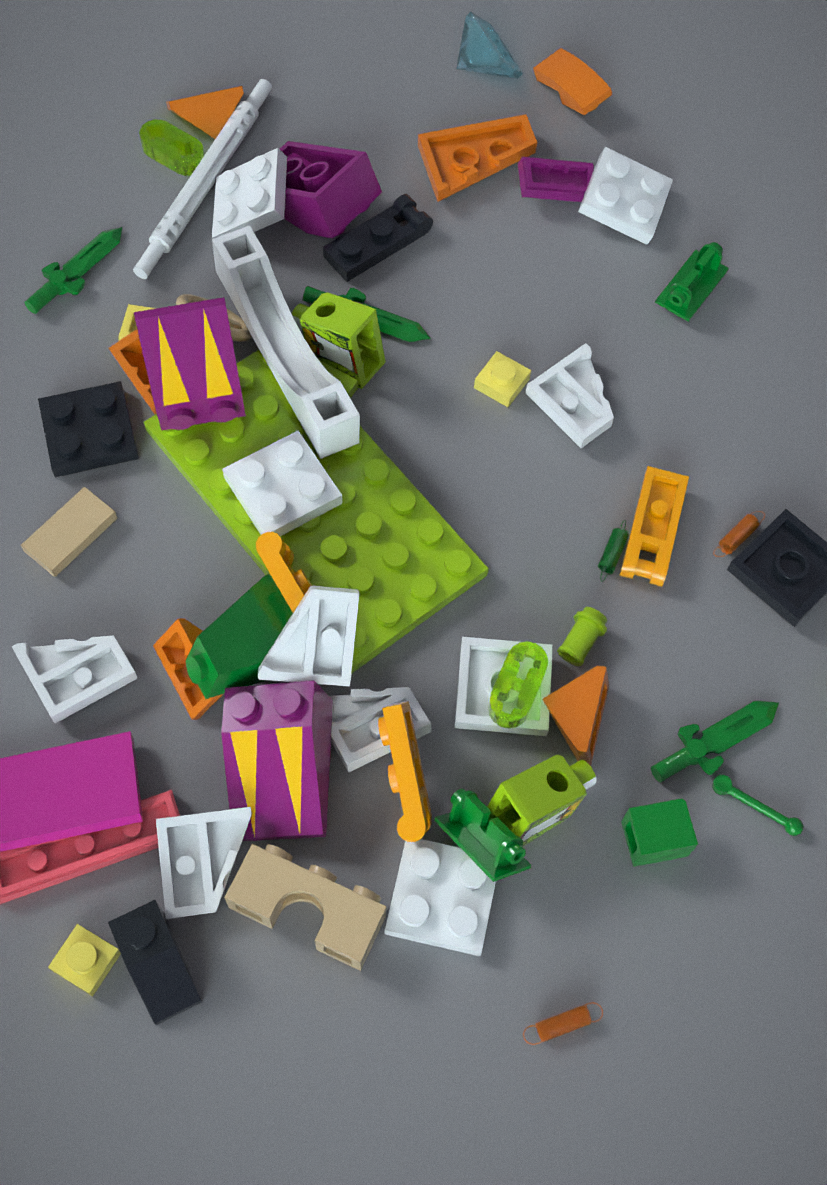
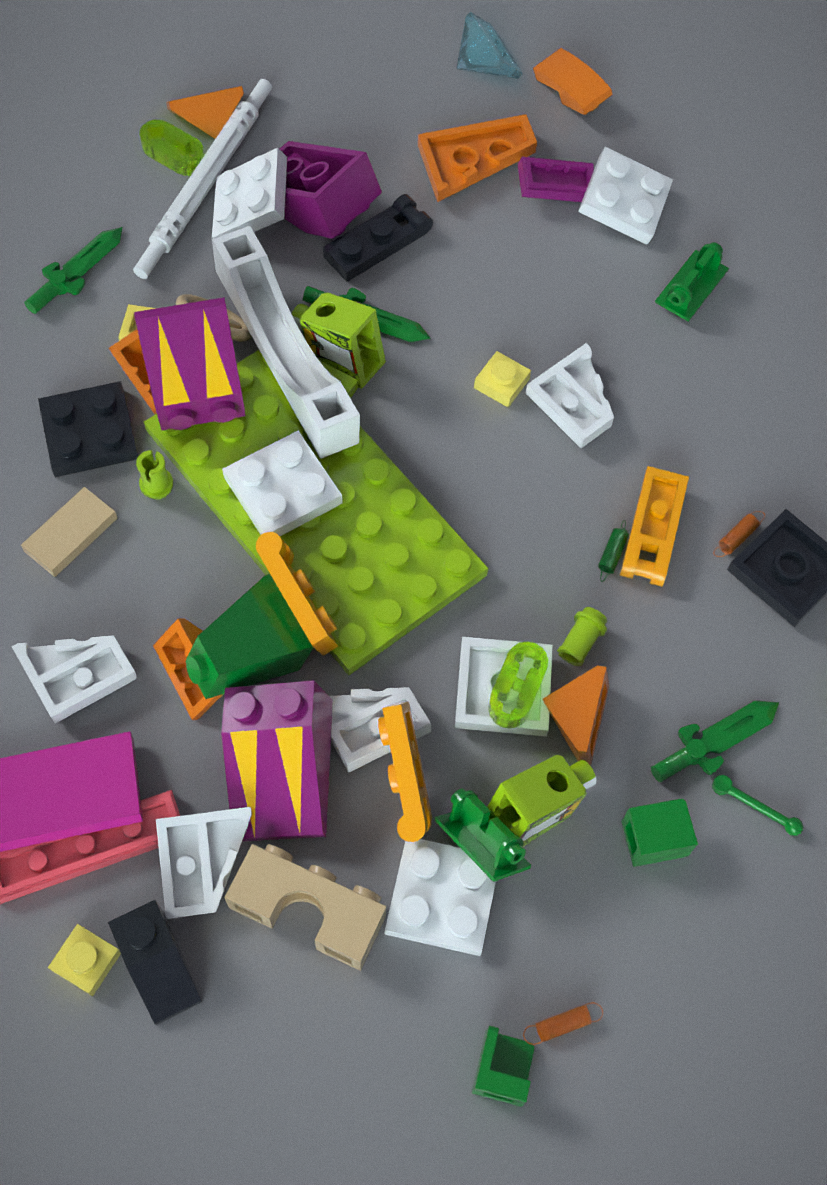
(155, 479): none -> lime pin
(316, 640): white wing -> none
(503, 1068): none -> green panel

